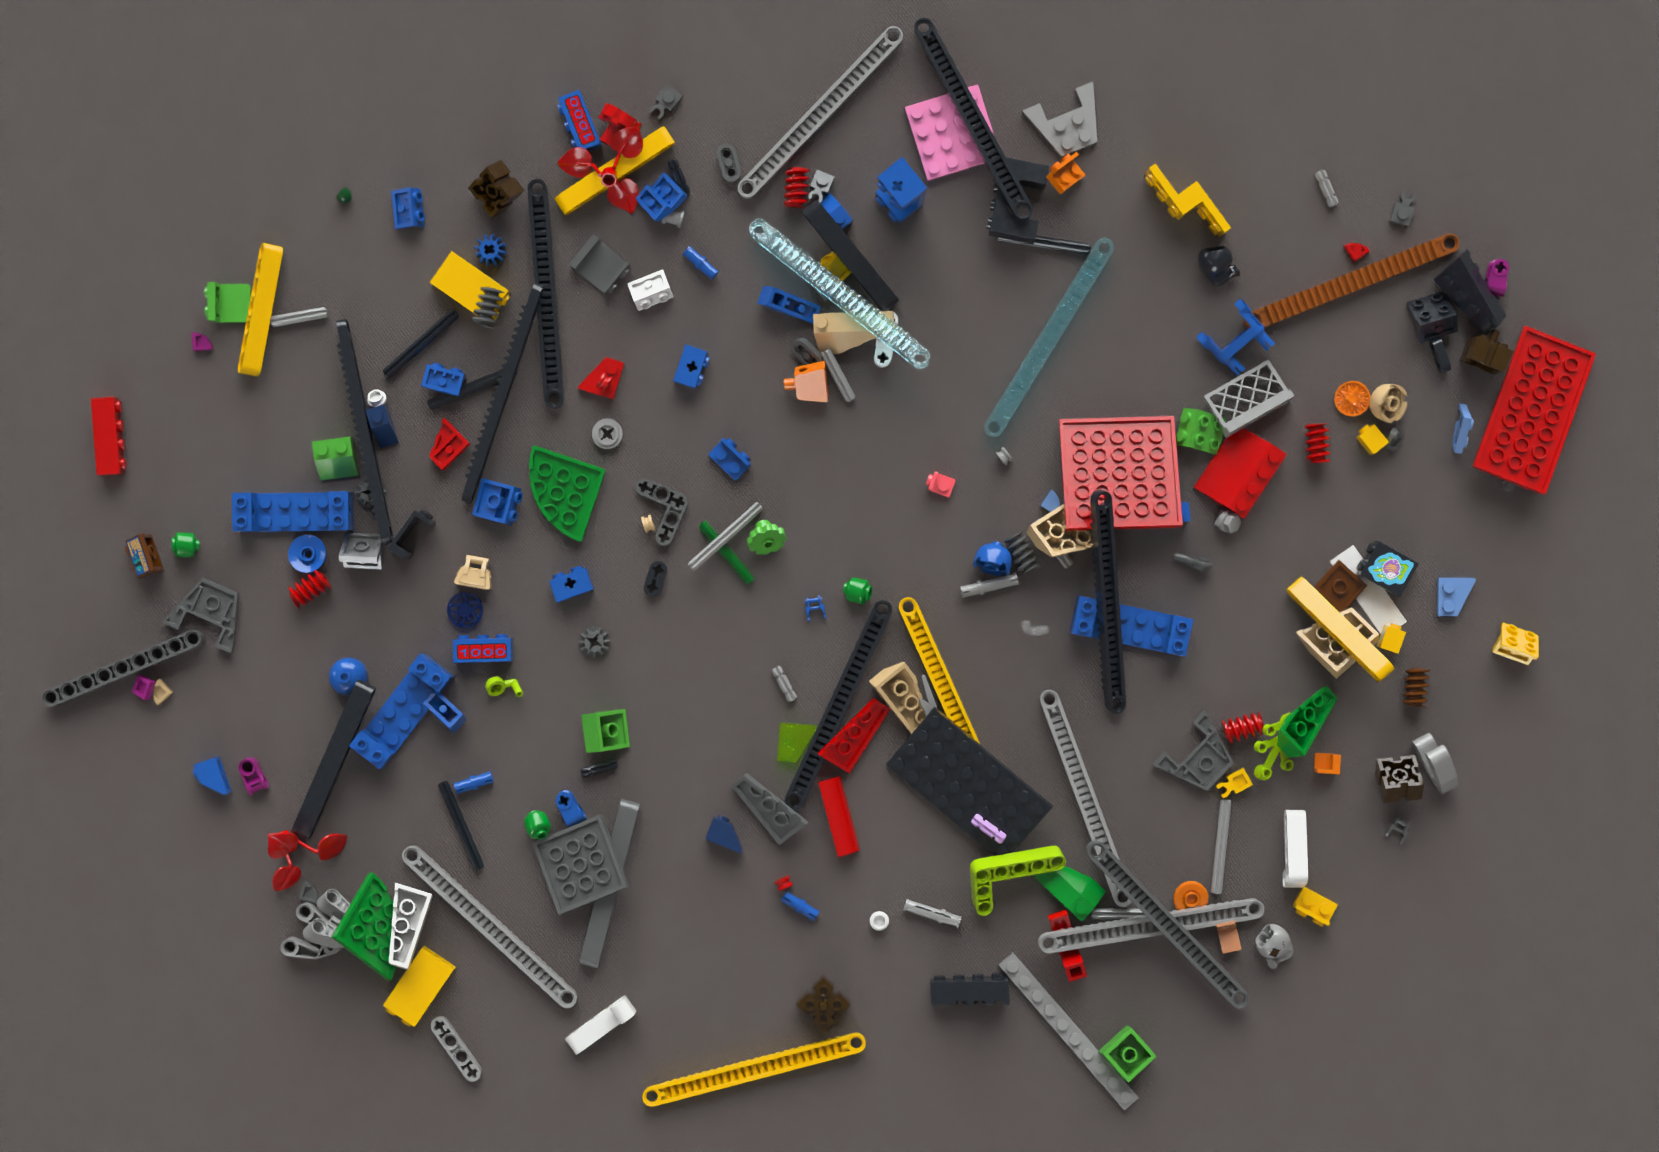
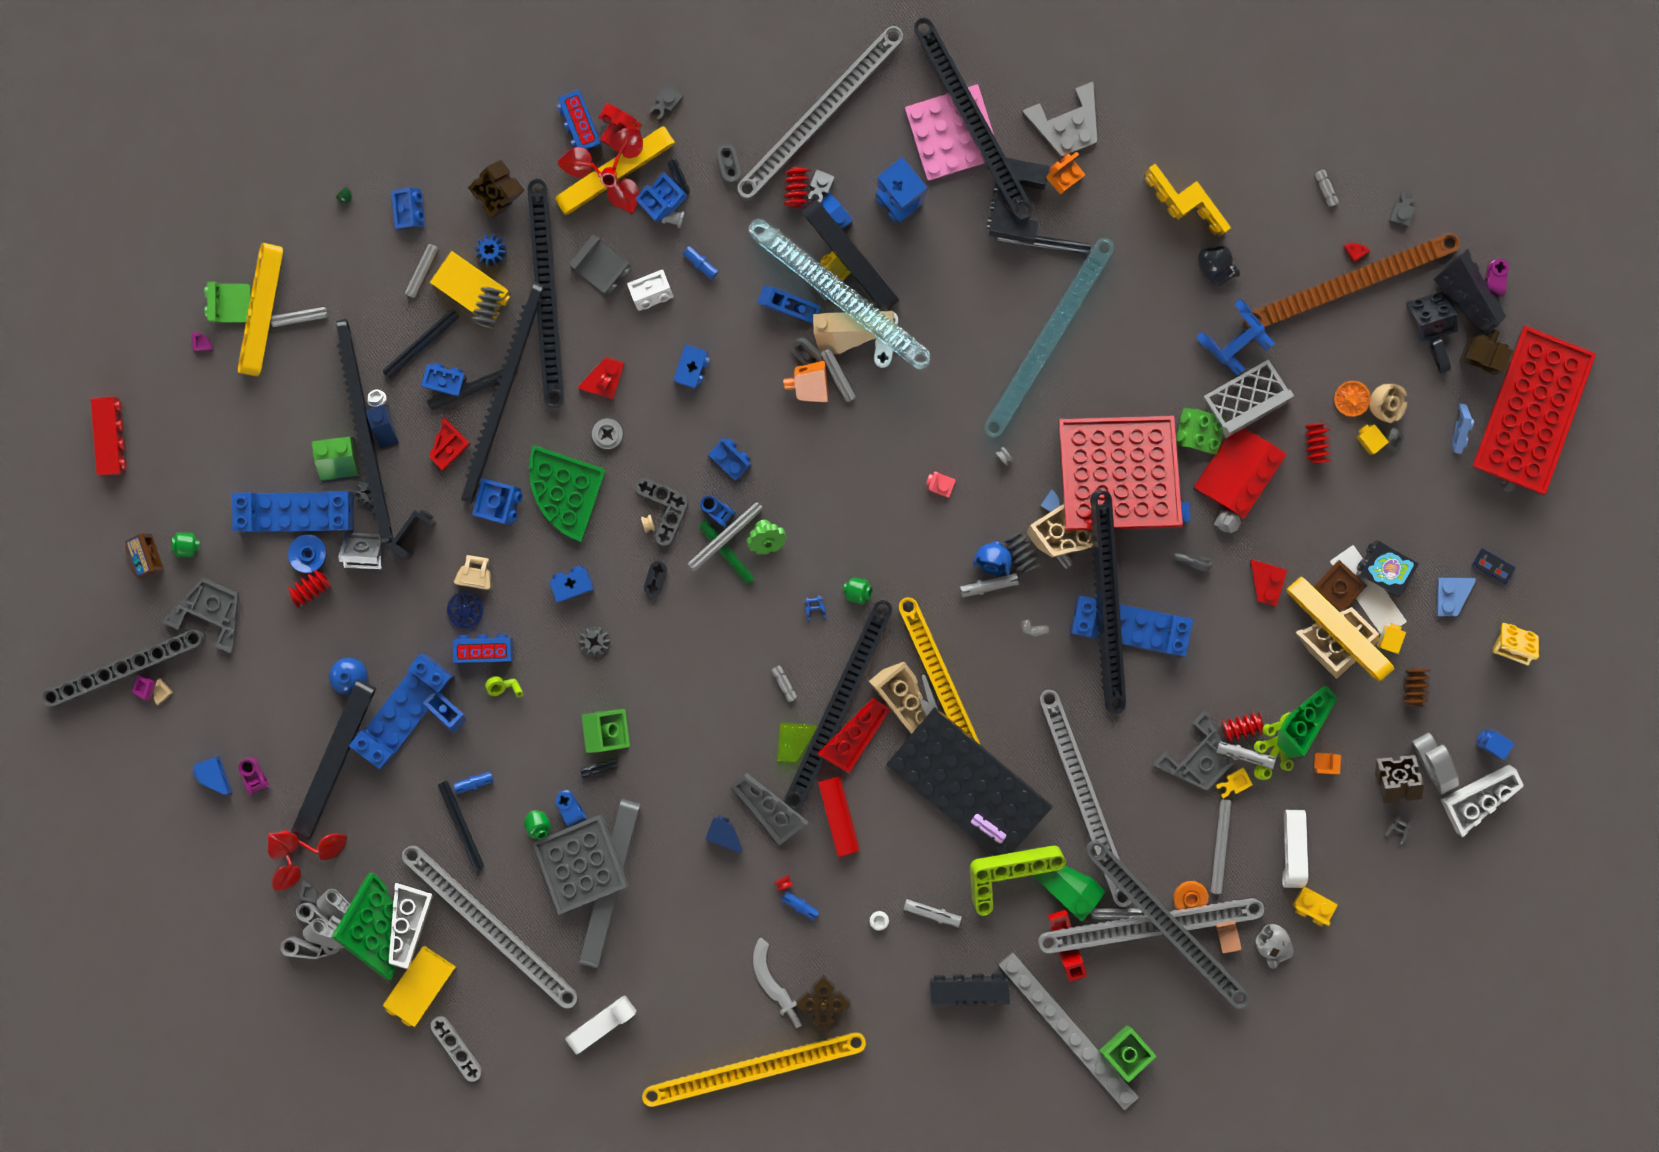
(421, 271): none -> light grey axle
(718, 511): none -> blue piece
(768, 983): none -> light grey sword
(1238, 752): none -> light grey pin
(1267, 581): none -> red wing
(1475, 801): none -> white wedge
(1493, 566): none -> tile
(1494, 743): none -> blue brick

